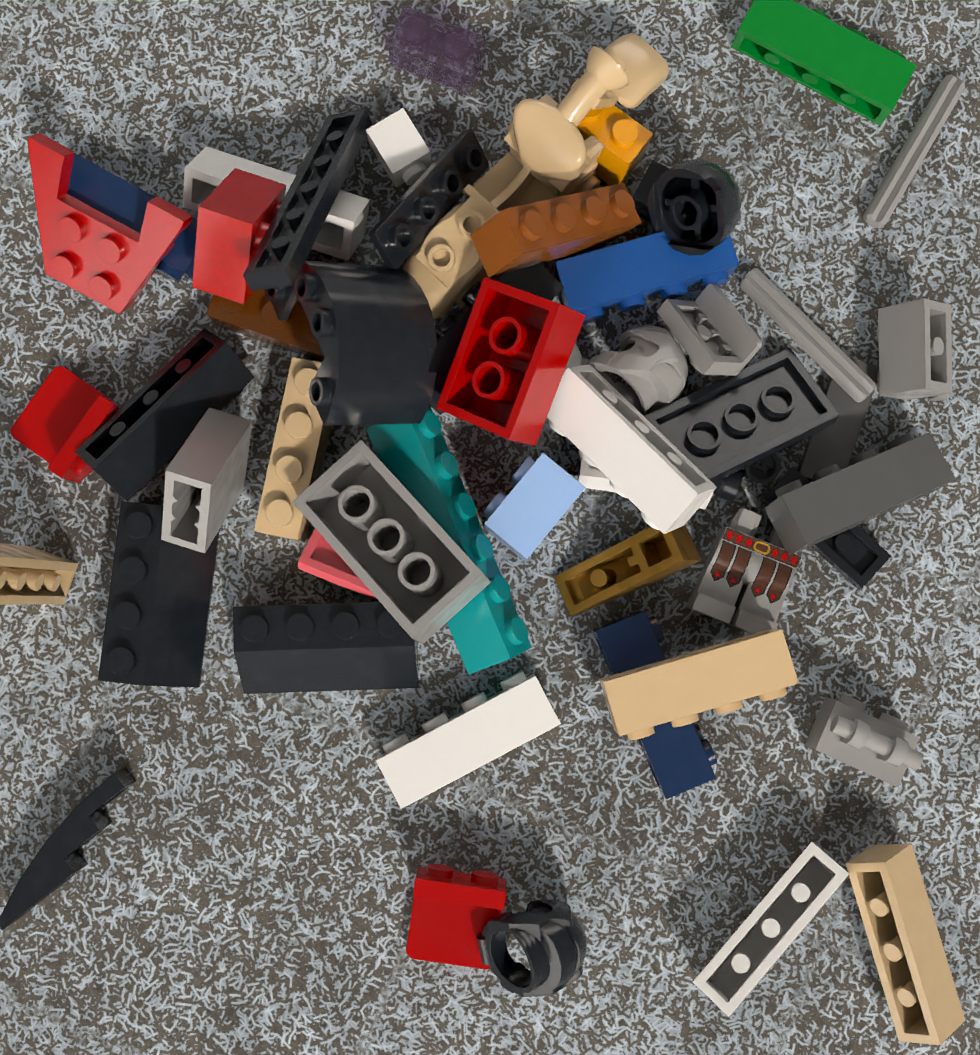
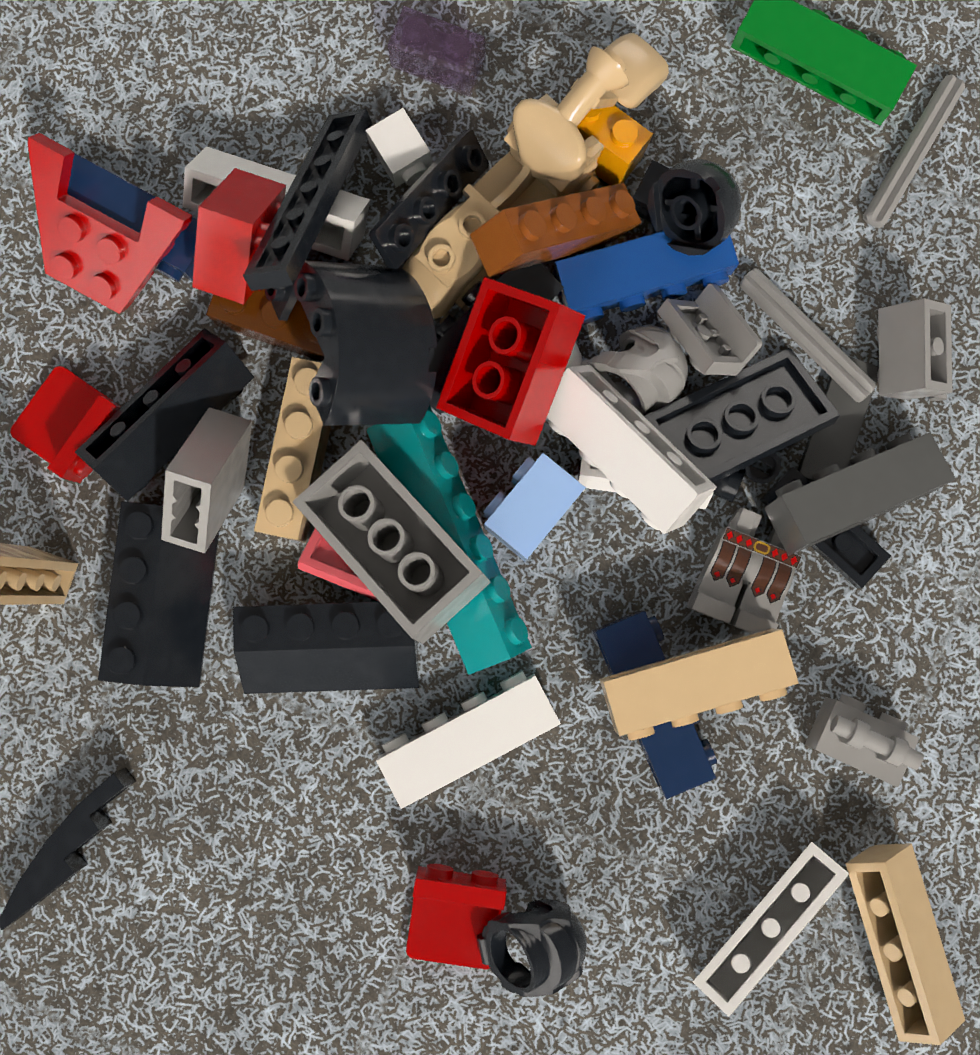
(626, 568): pearl gold slope -> none

